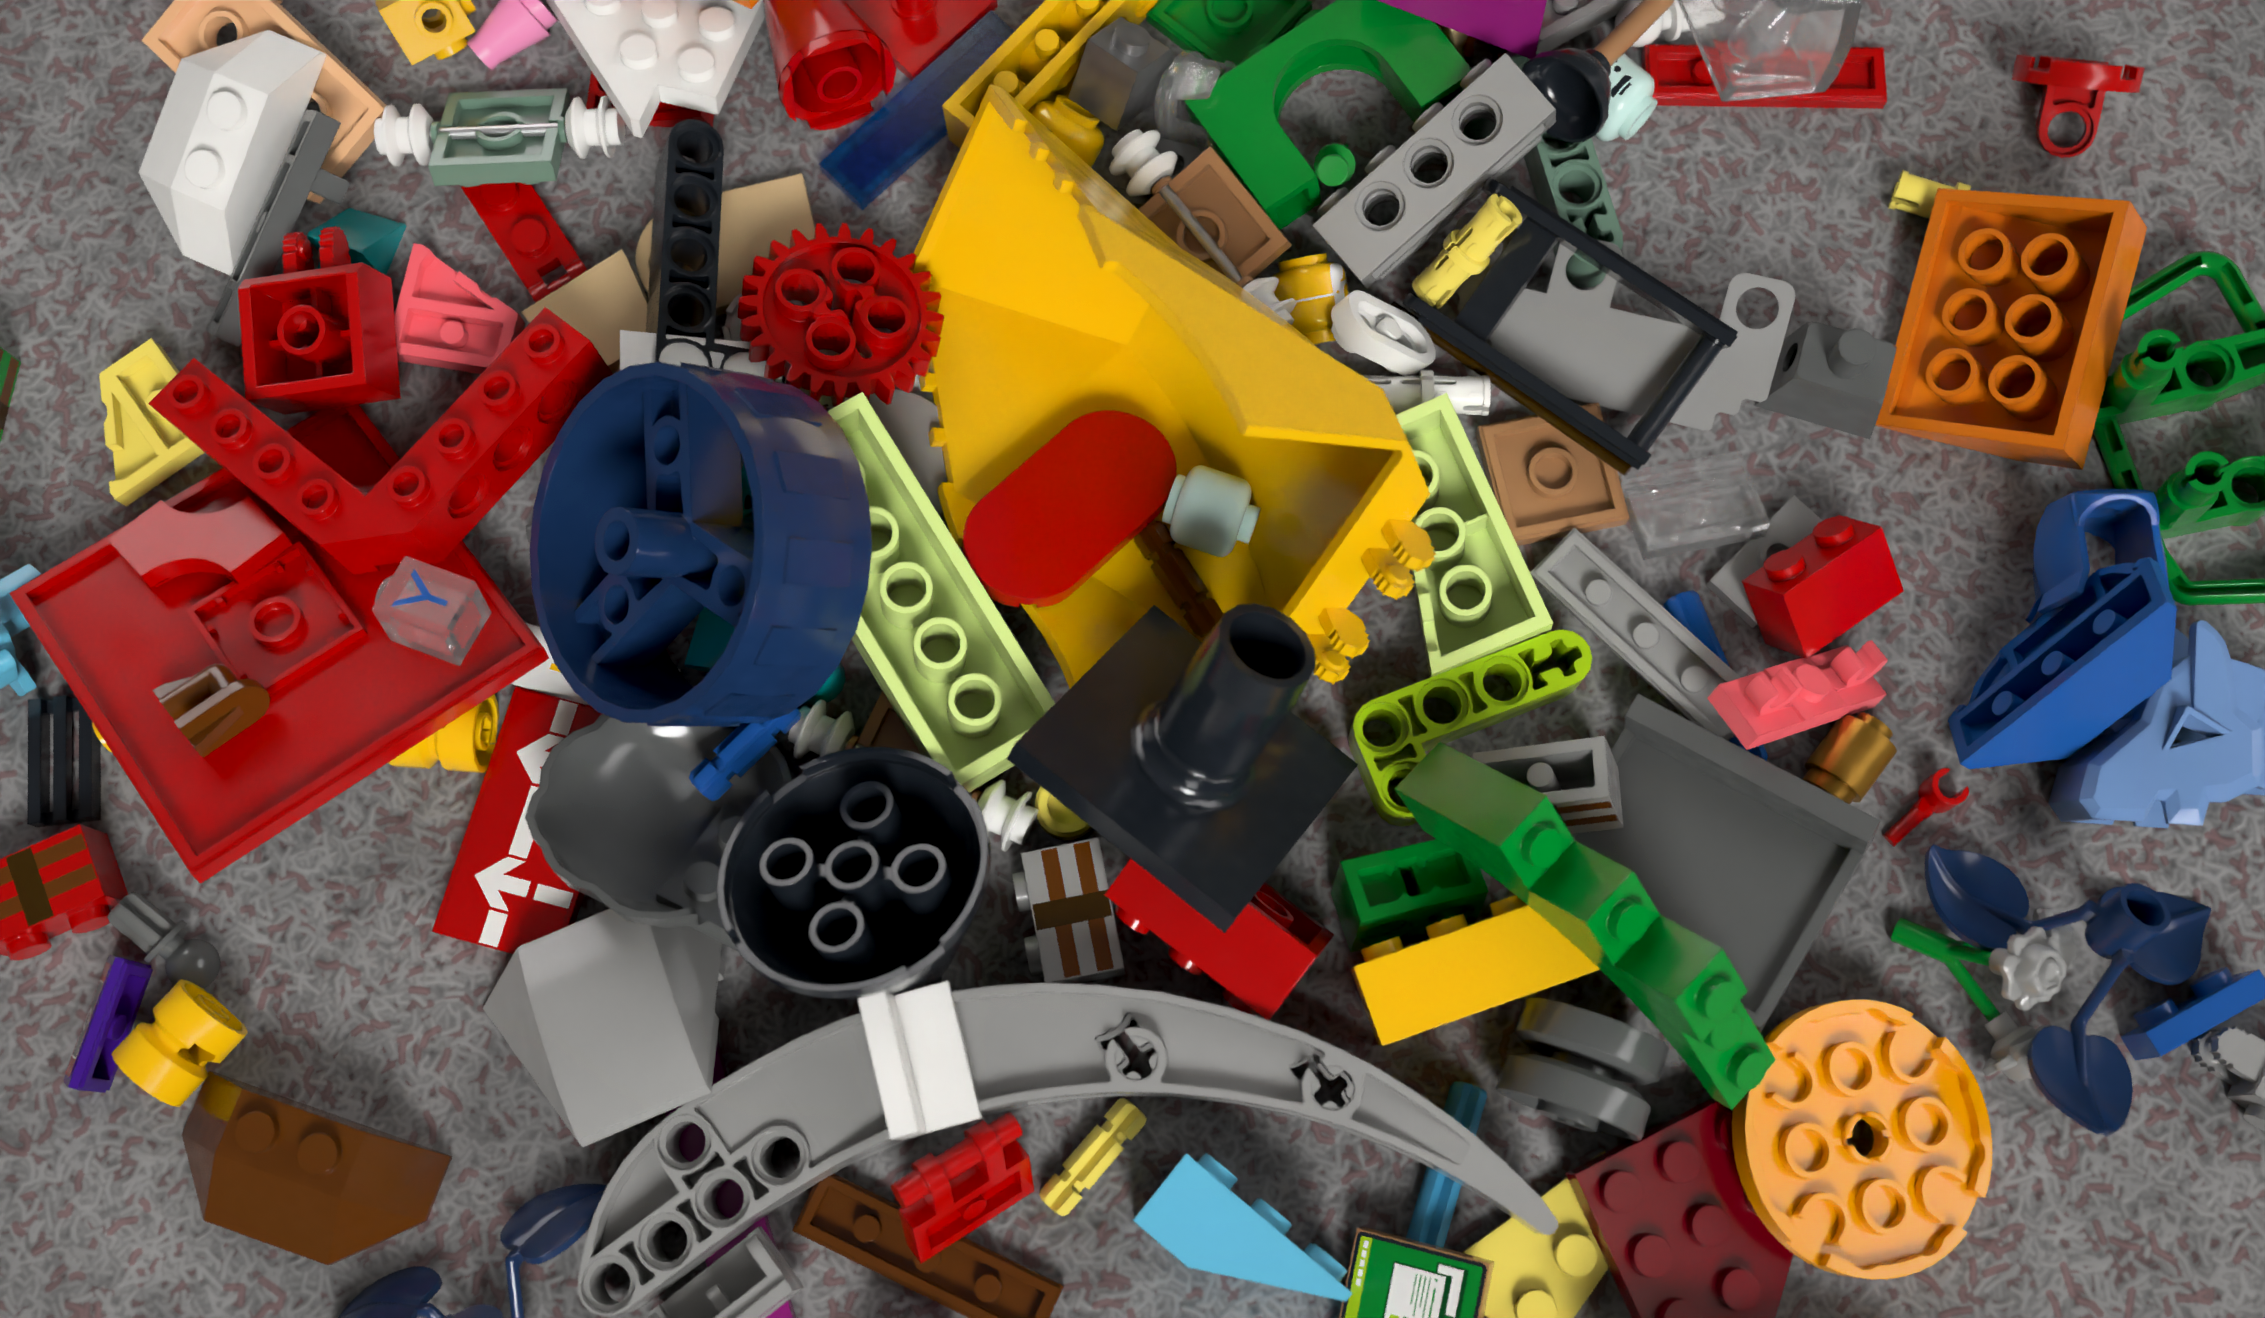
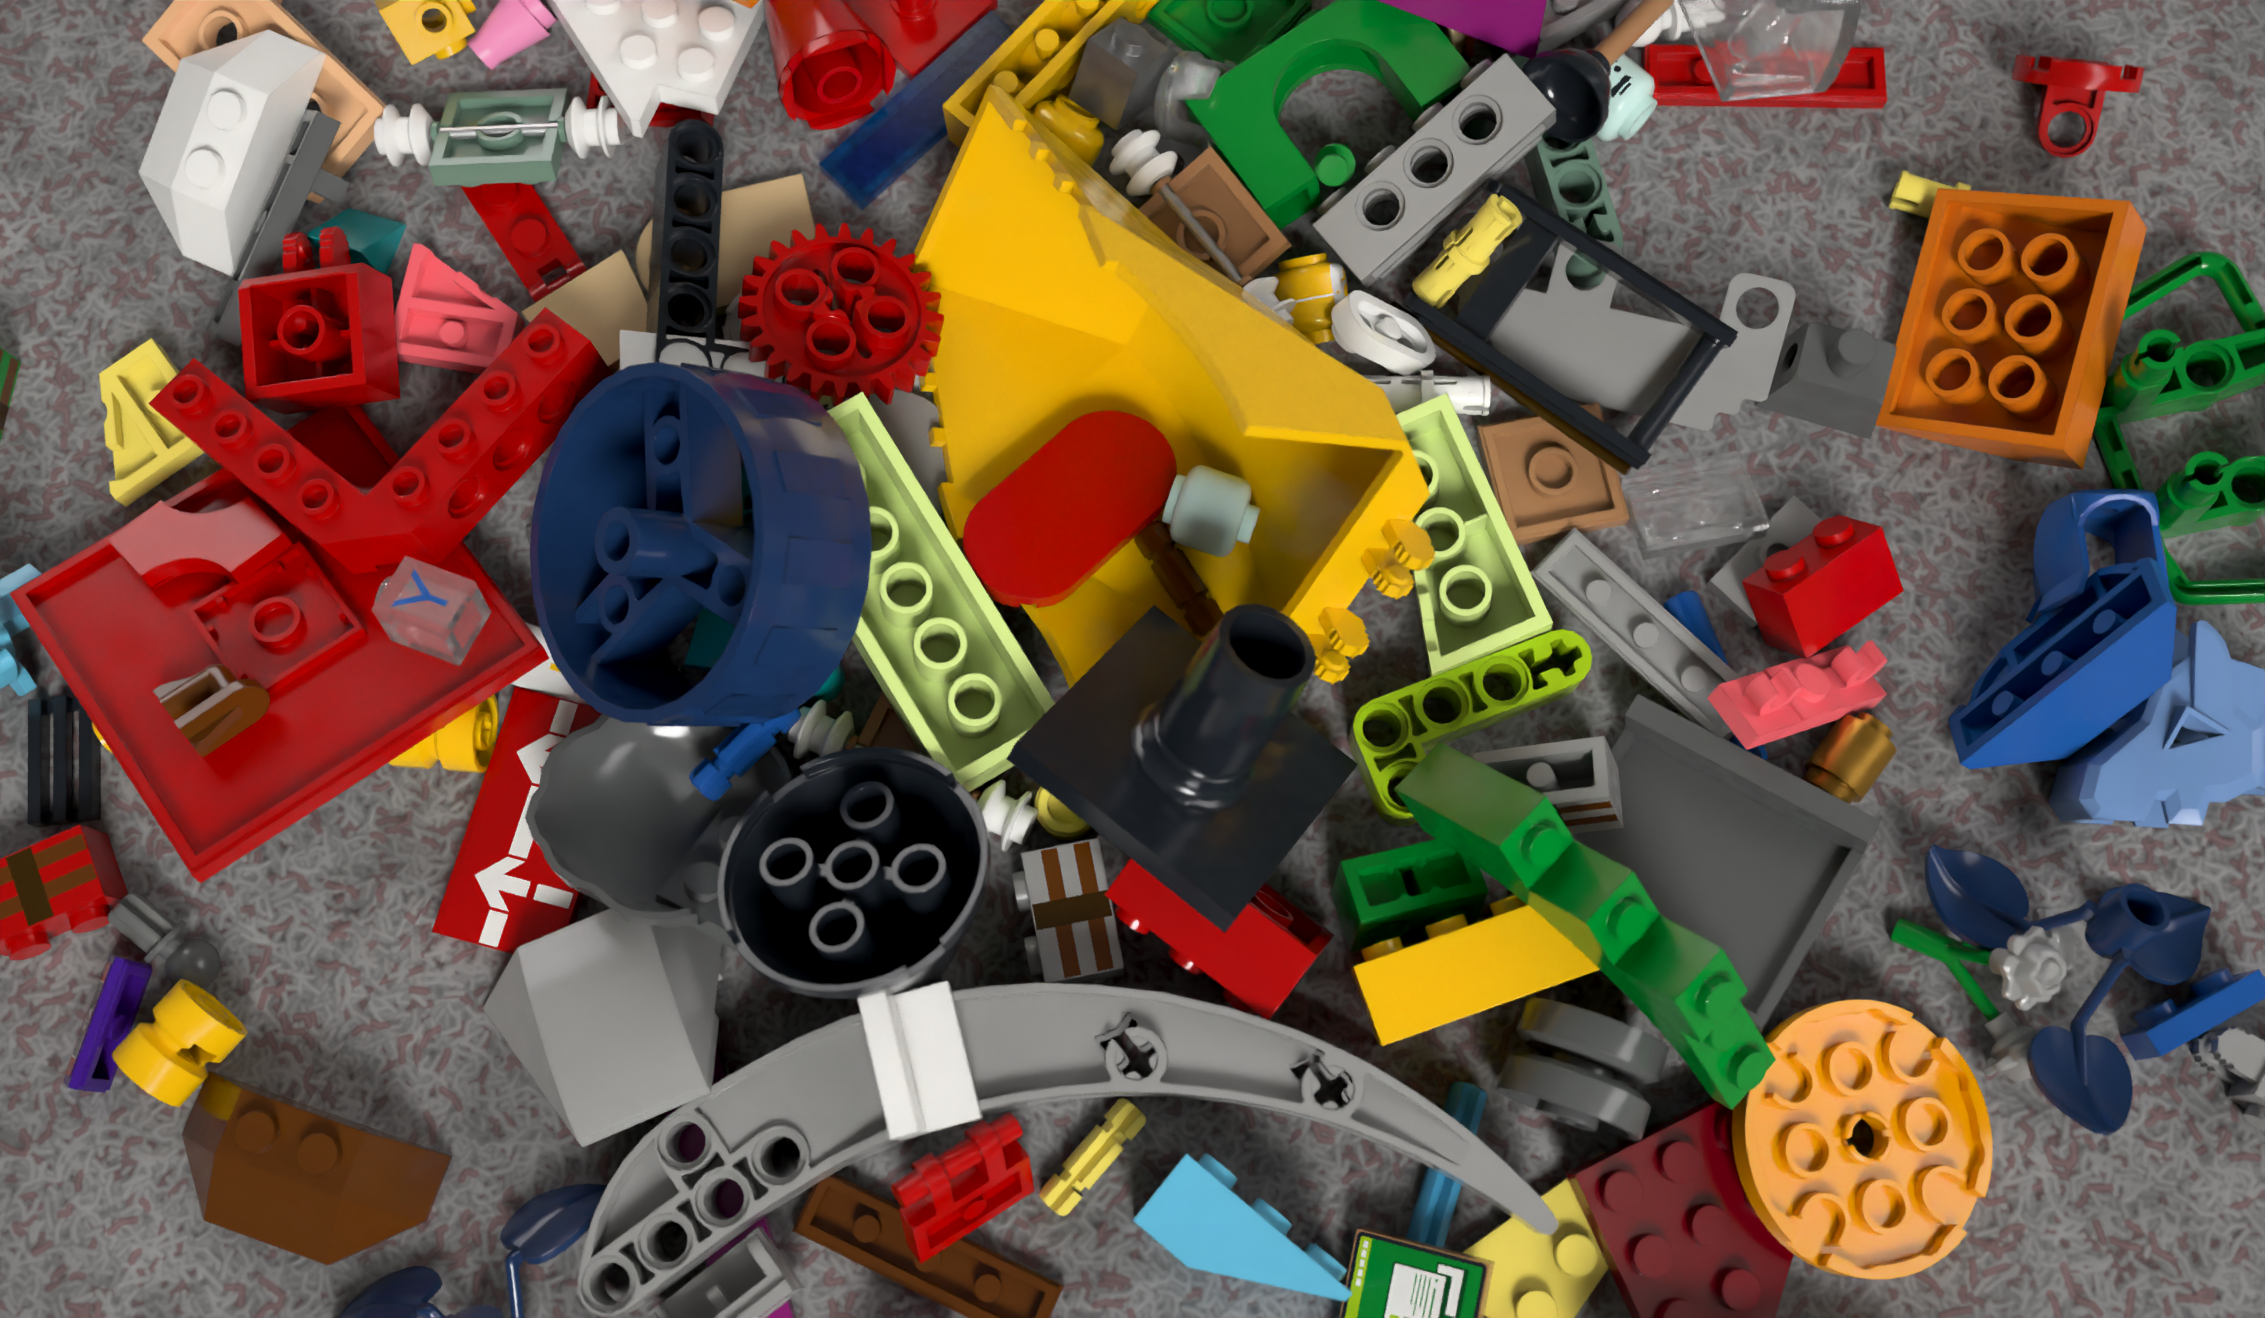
(1929, 802): red hand -> none

